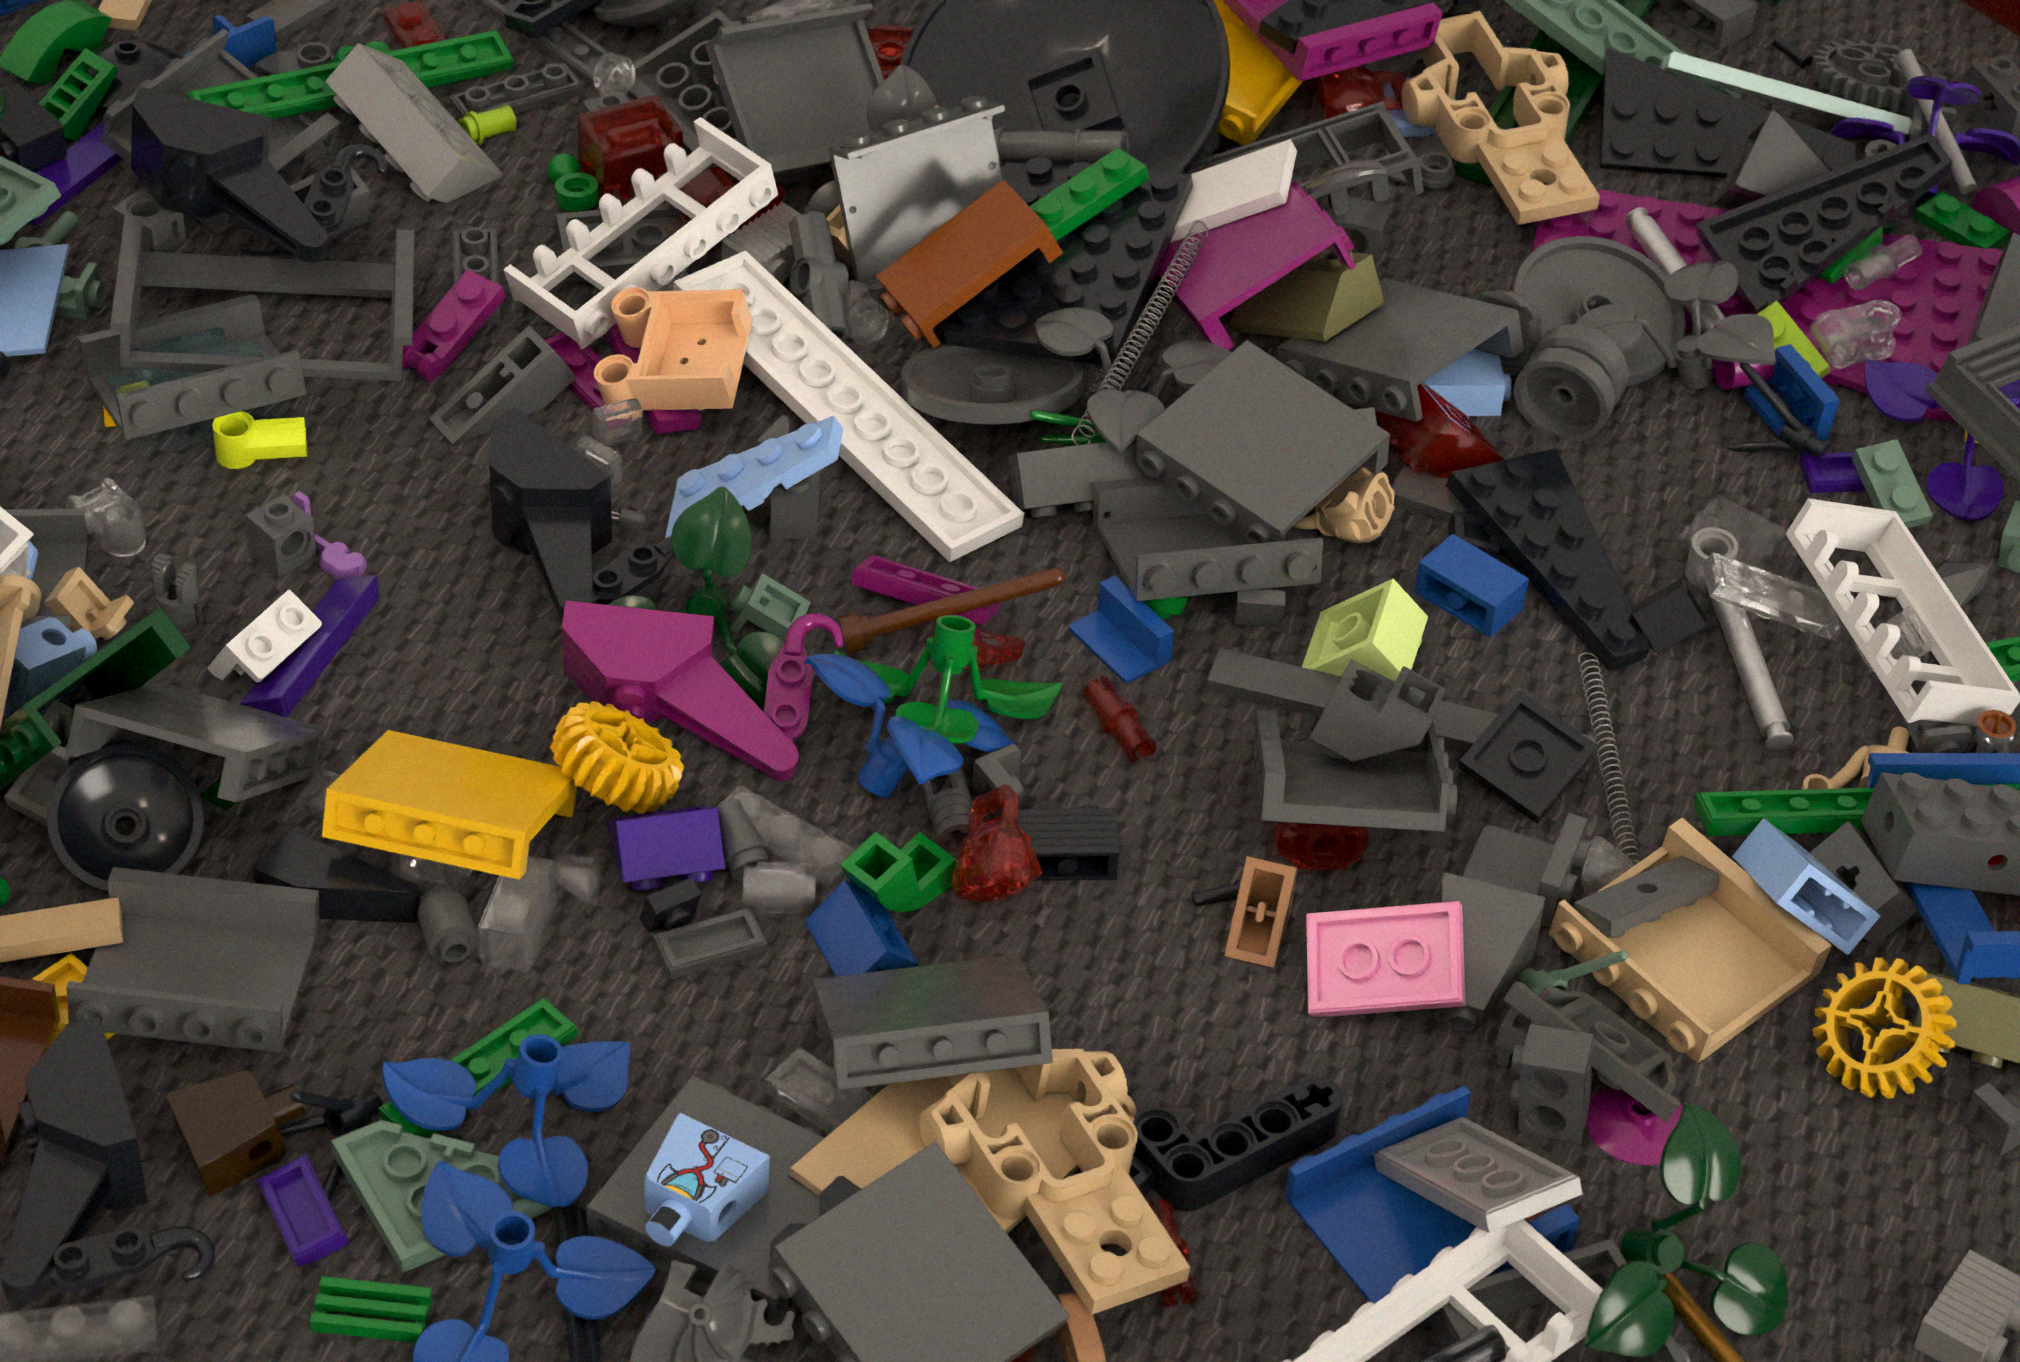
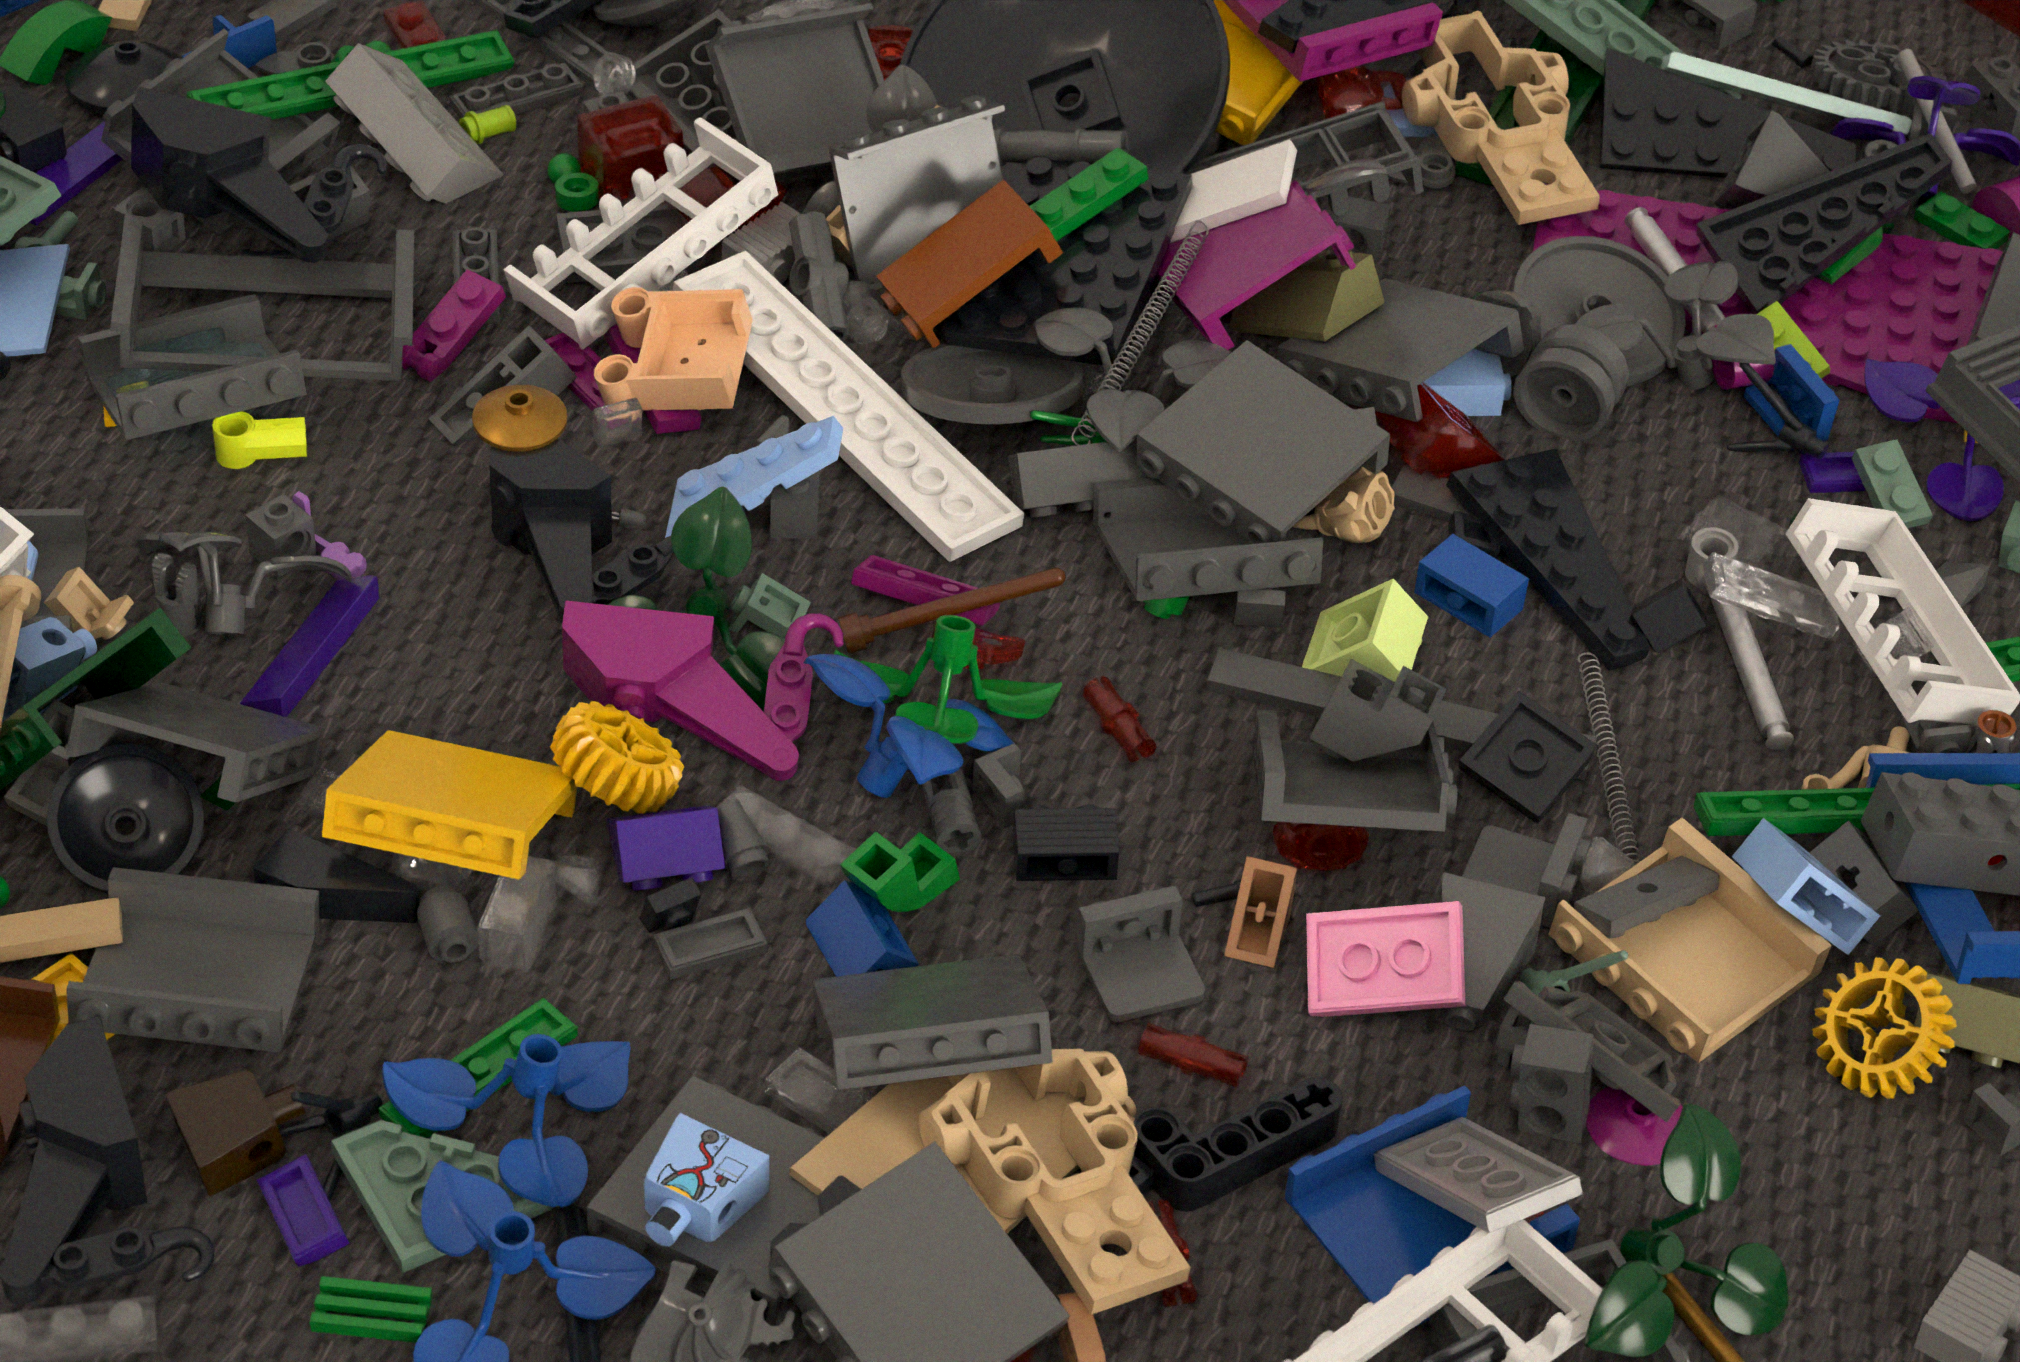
(77, 116): green slope -> none
(112, 519): clear piece -> none
(224, 601): none -> dark grey plant
(267, 639): white bracket -> none
(519, 418): none -> pearl gold dish
(604, 458): clear tile -> none
(778, 887): clear brick -> none
(996, 853): clear red piece -> none
(1125, 633): blue panel -> none
(1137, 954): none -> dark grey bracket
(1193, 1055): none -> clear red pin
(1852, 334): clear piece -> none
(1882, 262): clear axle -> none

